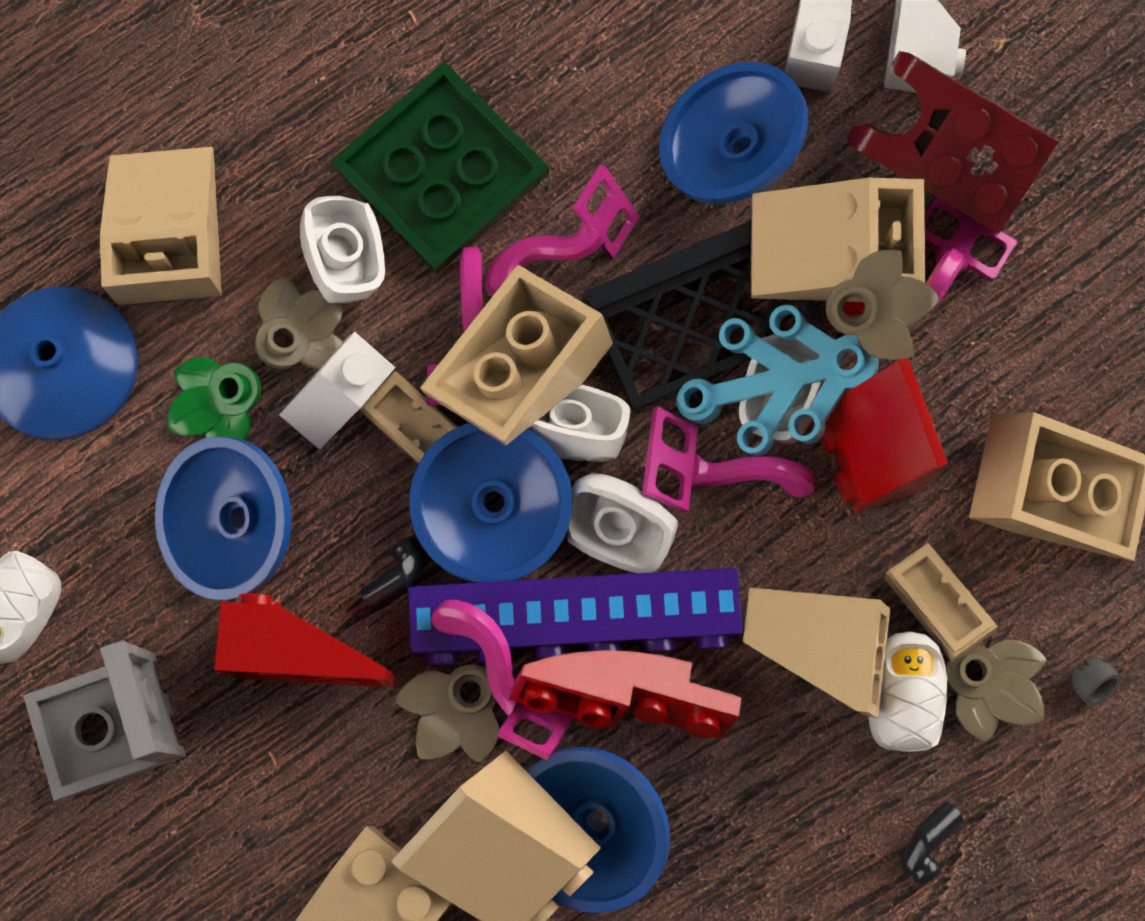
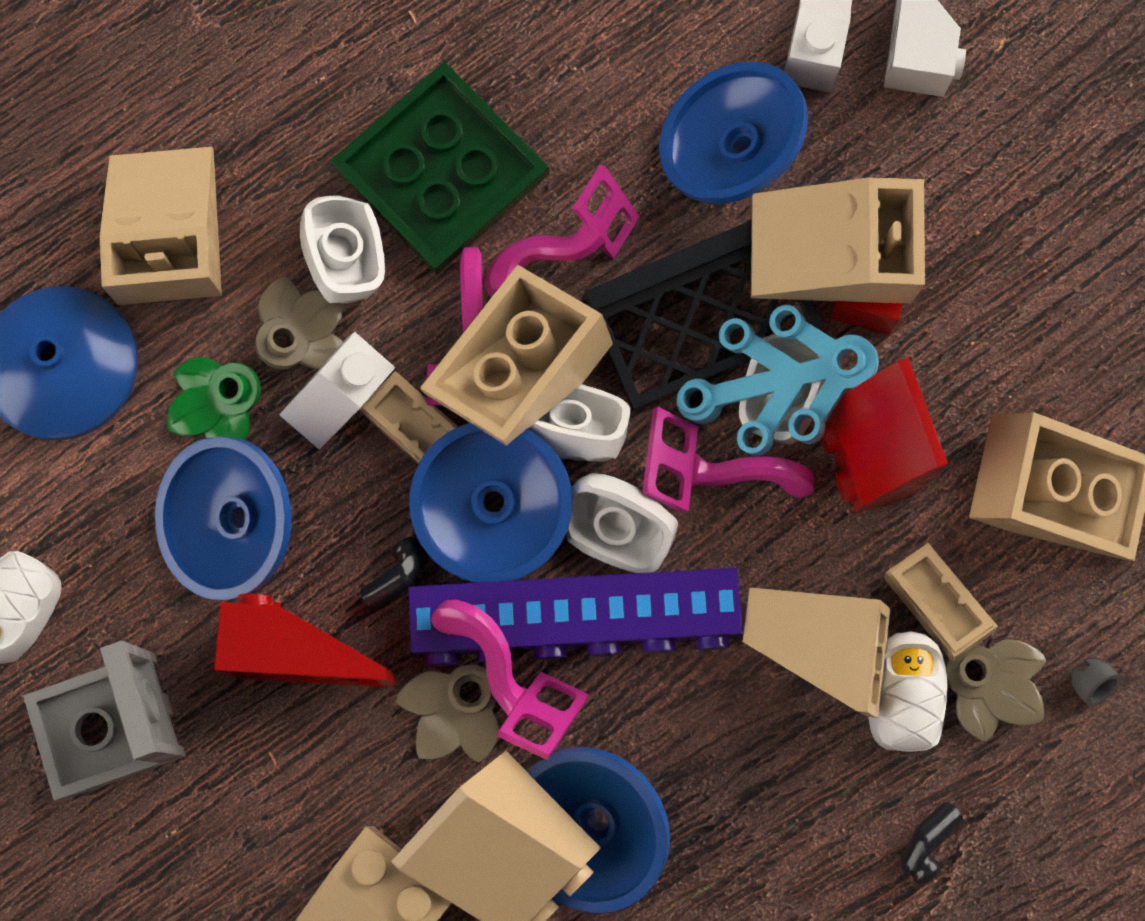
(606, 684): slope -> none
(889, 305): dark tan plate -> none
(940, 143): dark red brick -> none
(955, 255): dark pink piece -> none

